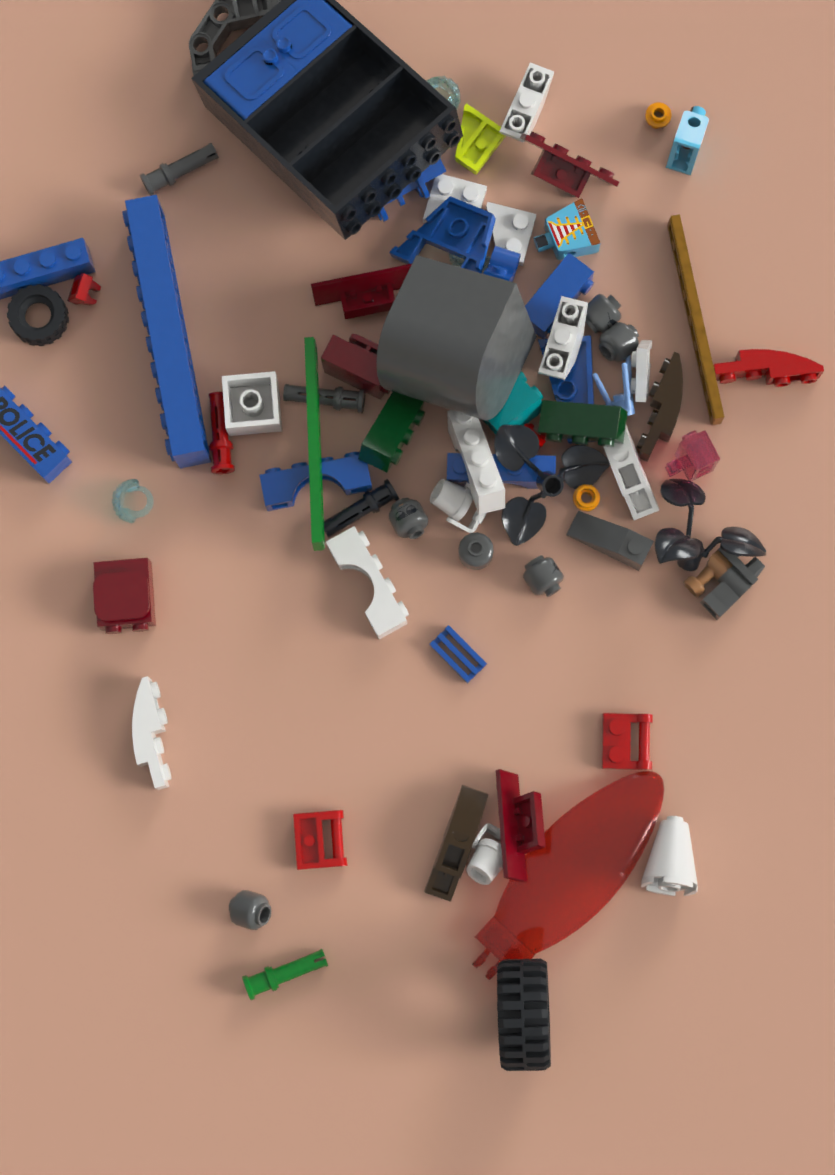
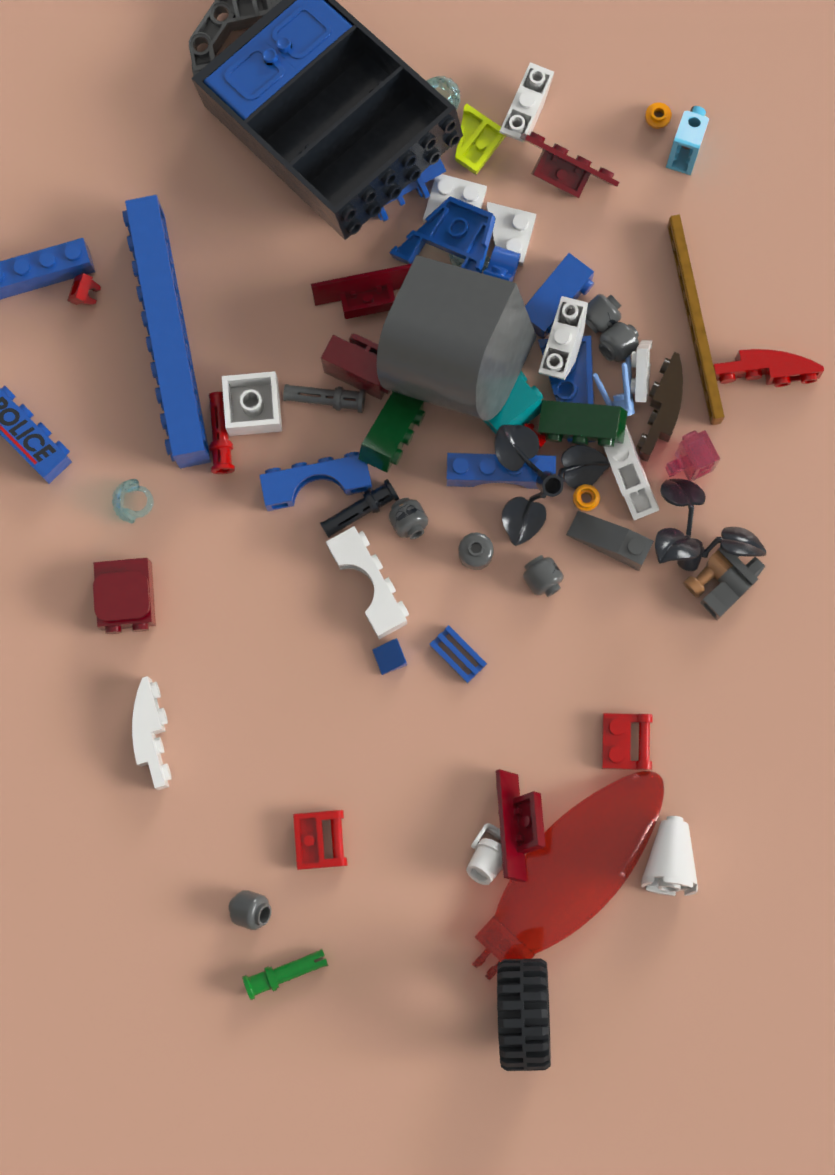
(32, 295): black tyre -> none
(167, 174): dark grey pin -> none
(314, 444): green tile -> none
(389, 656): none -> blue slope
(455, 502): white piece -> none
(456, 843): dark brown slope -> none
(481, 469): white arch -> none
(569, 232): torso -> none

